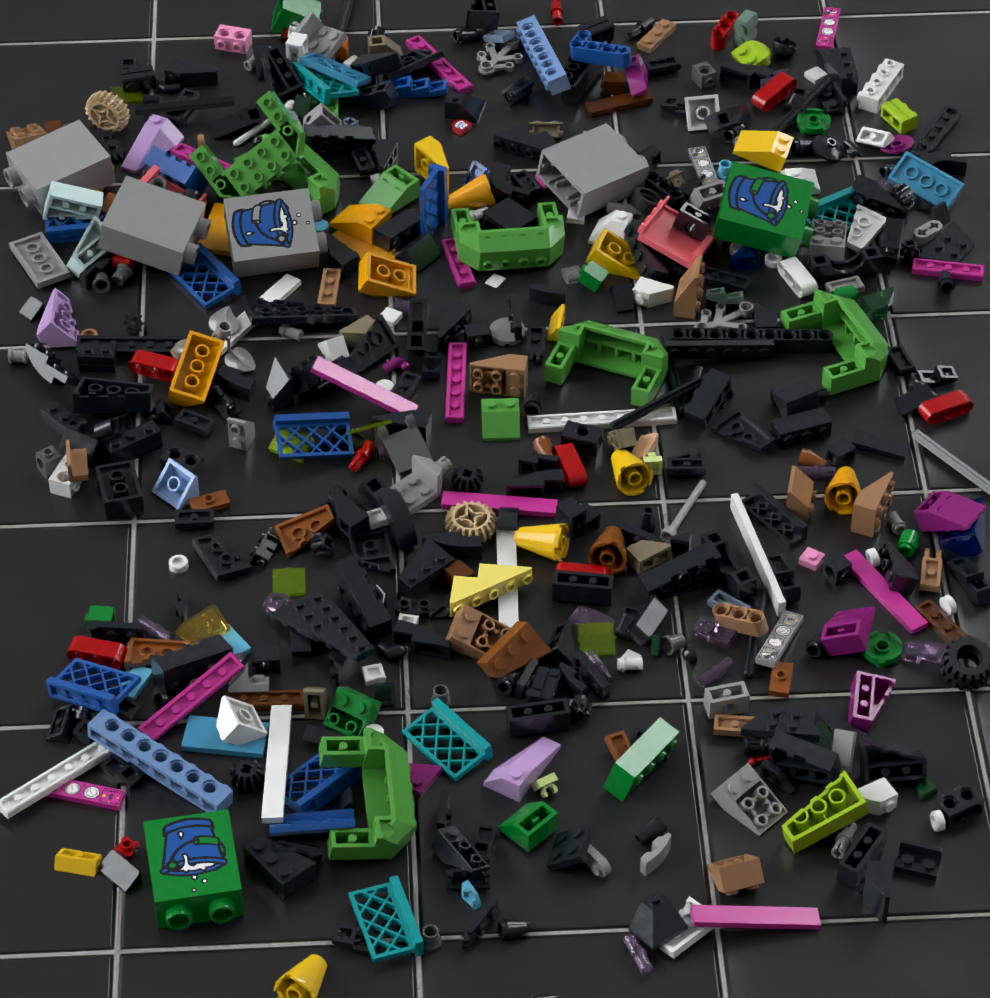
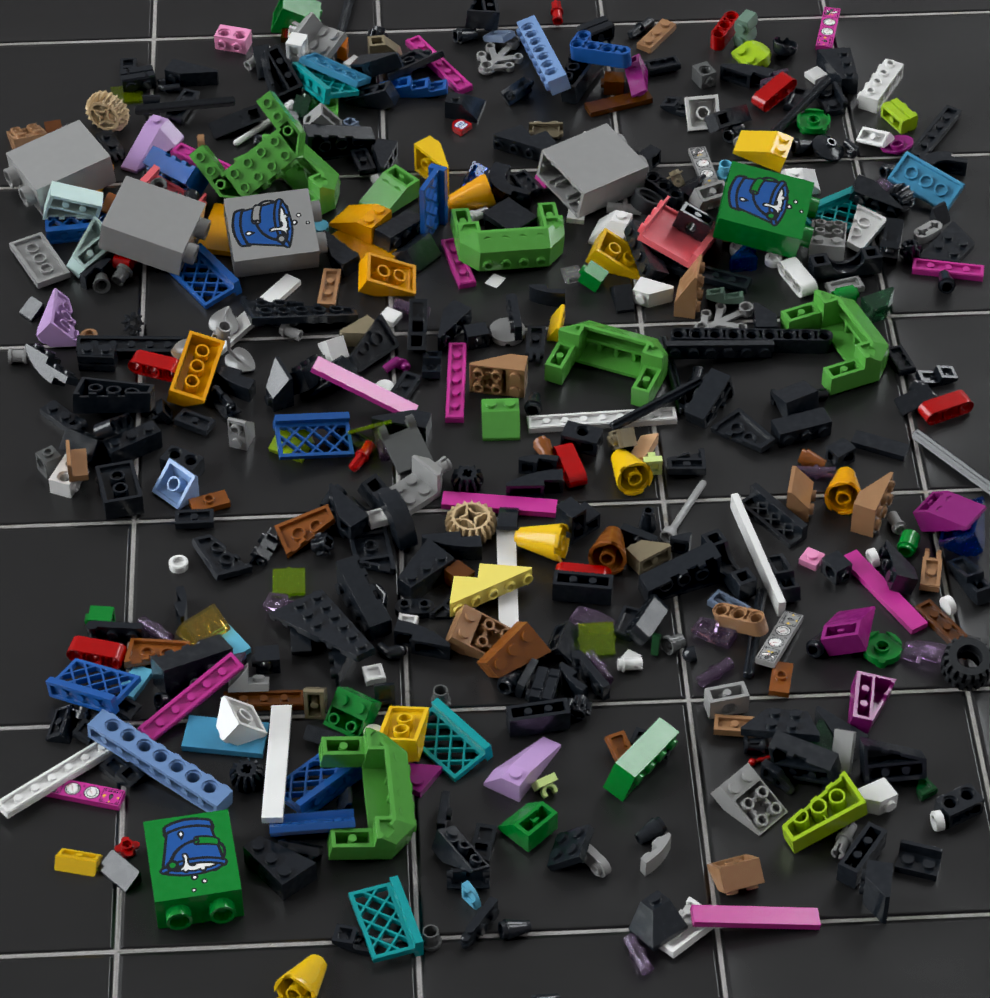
(407, 728): none -> yellow slope

